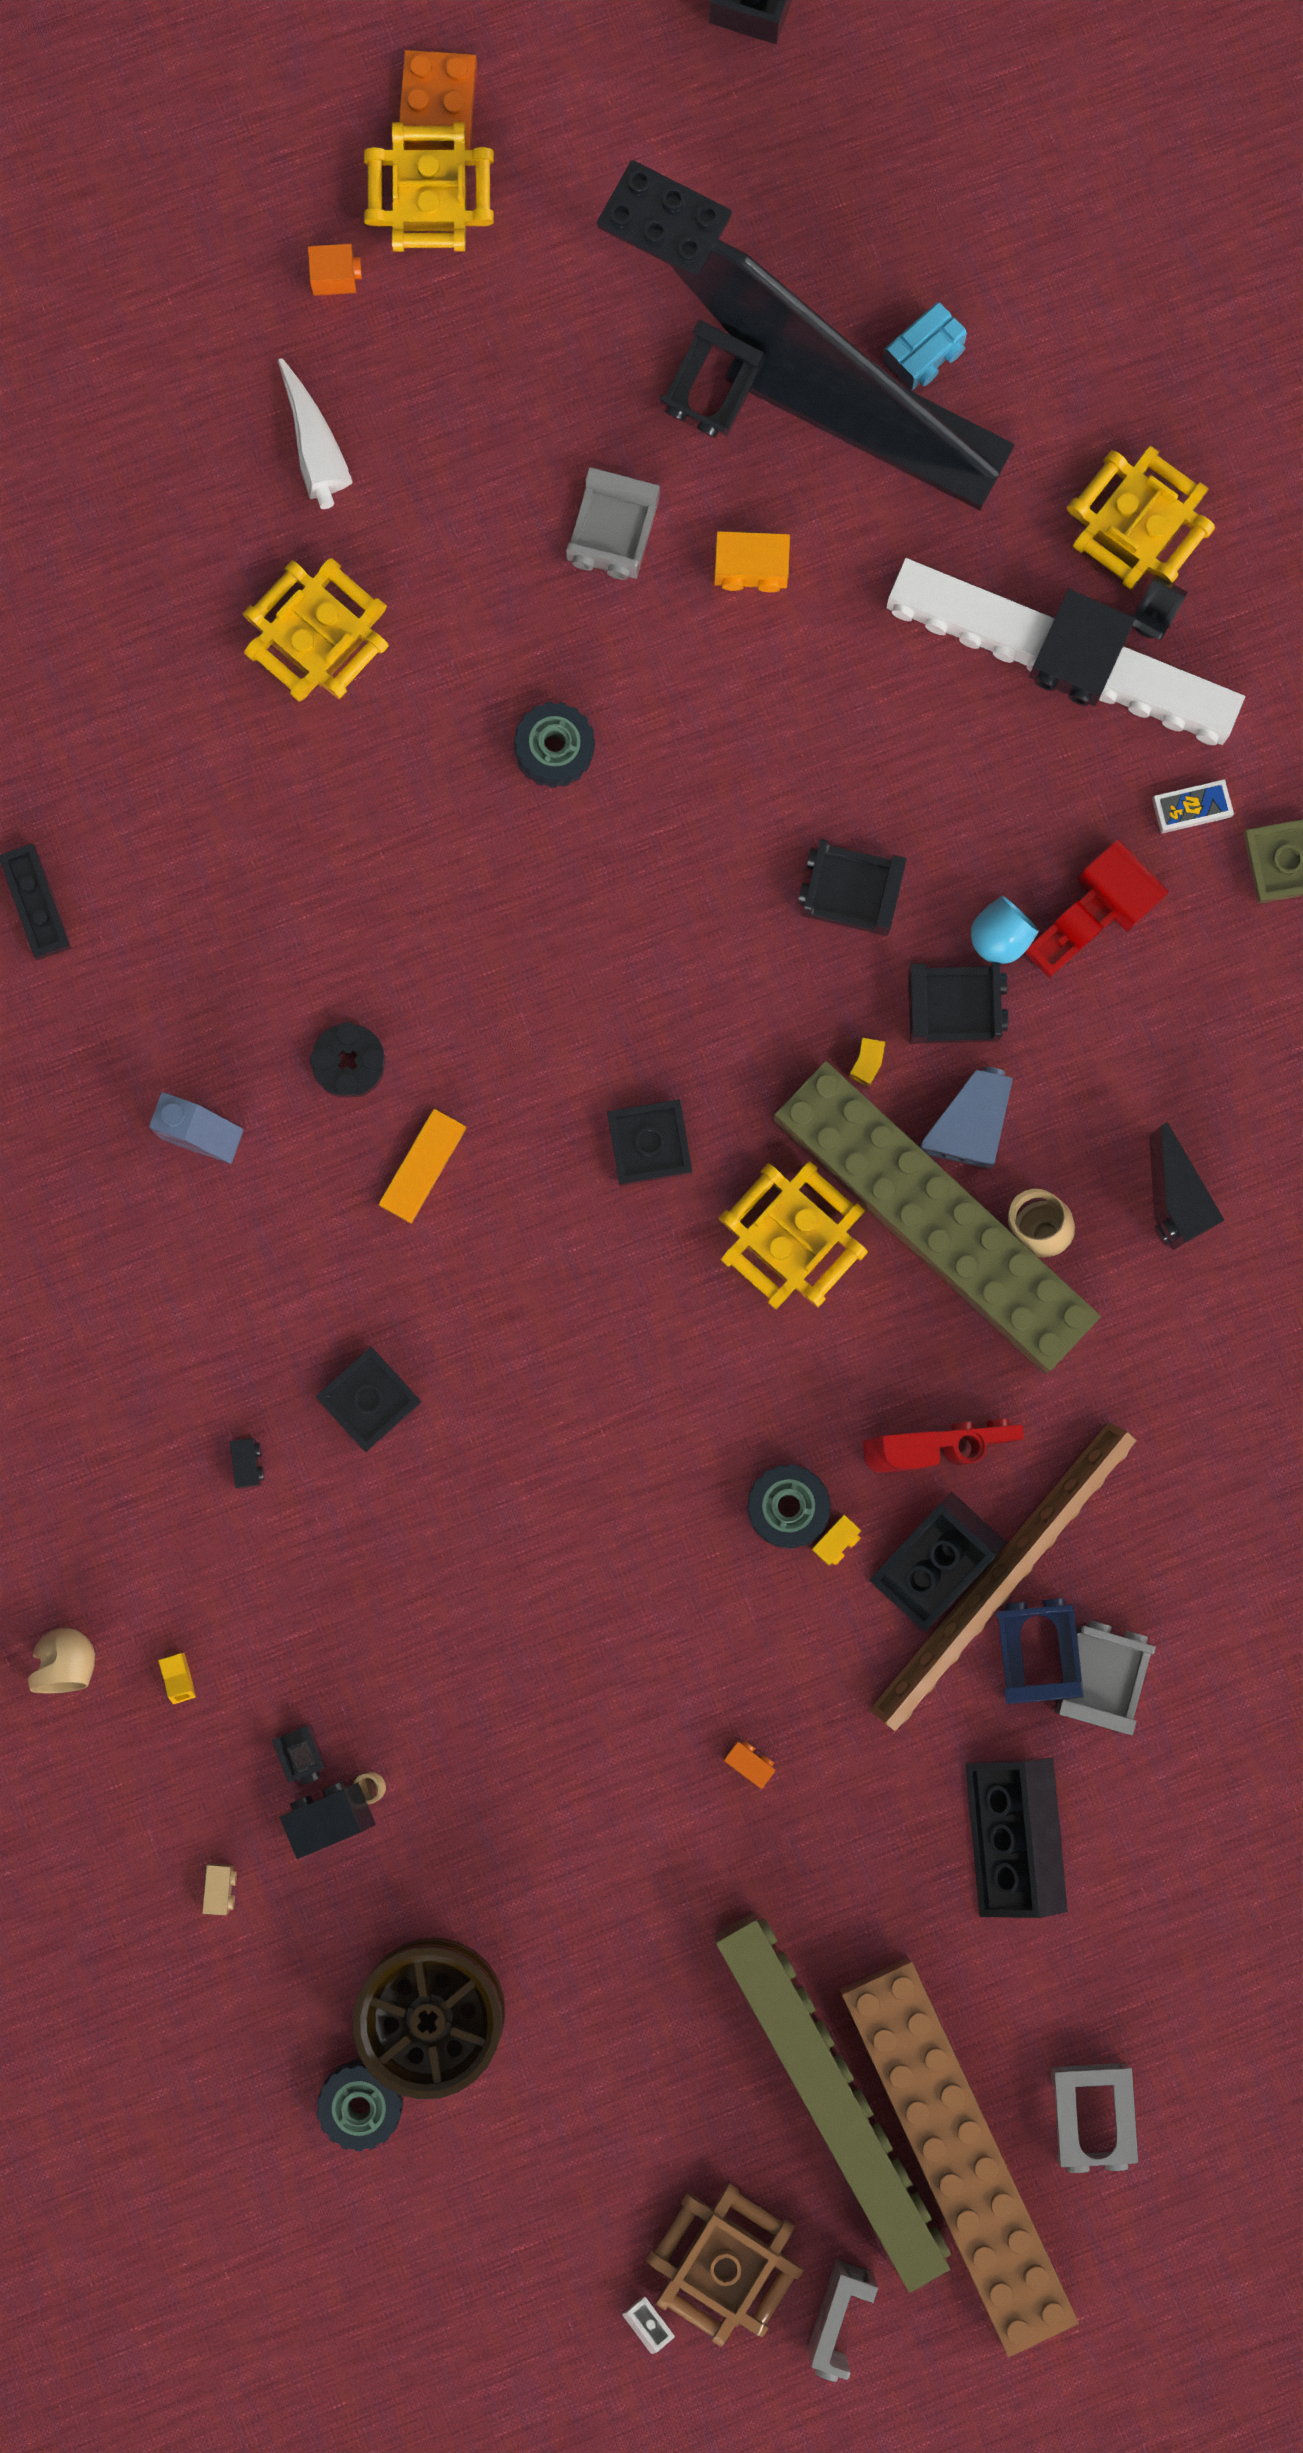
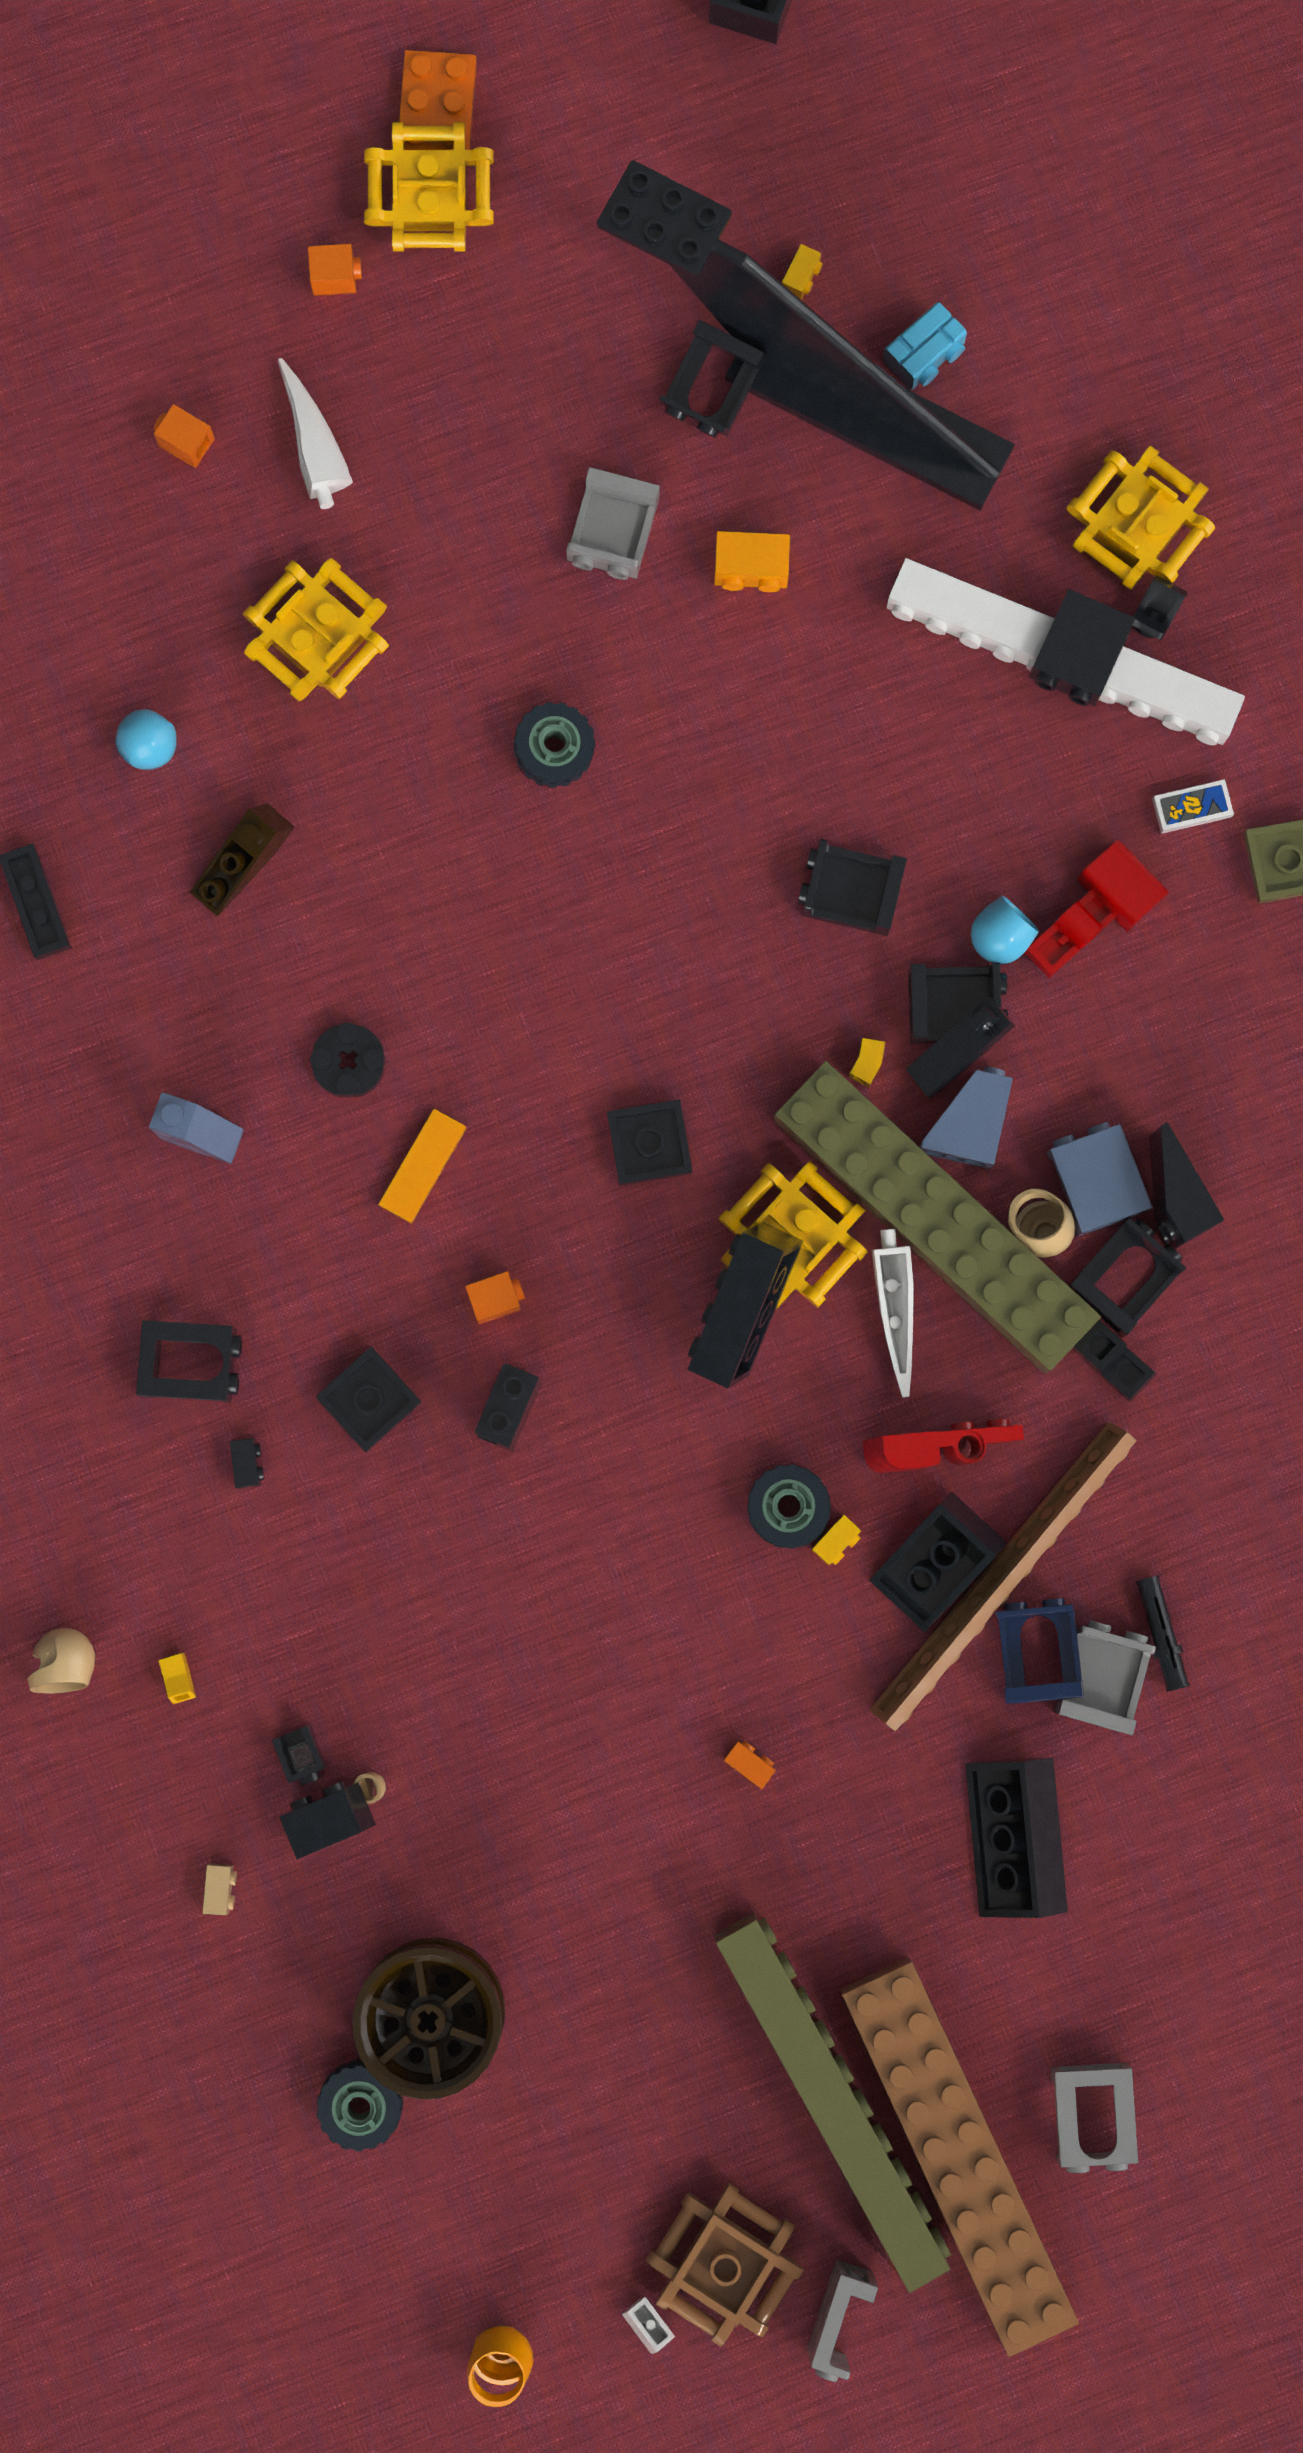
(146, 739): none -> medium azure helmet
(183, 435): none -> orange brick
(217, 1389): none -> black panel
(242, 857): none -> dark brown slope
(495, 1297): none -> orange brick
(501, 2358): none -> light orange helmet
(508, 1407): none -> black panel
(744, 1304): none -> black brick
(802, 270): none -> yellow piece
(895, 1298): none -> white piece
(960, 1047): none -> black hinge
(1099, 1178): none -> sand blue panel
(1114, 1361): none -> black slope
(1163, 1634): none -> black pin
(1166, 1269): none -> black panel

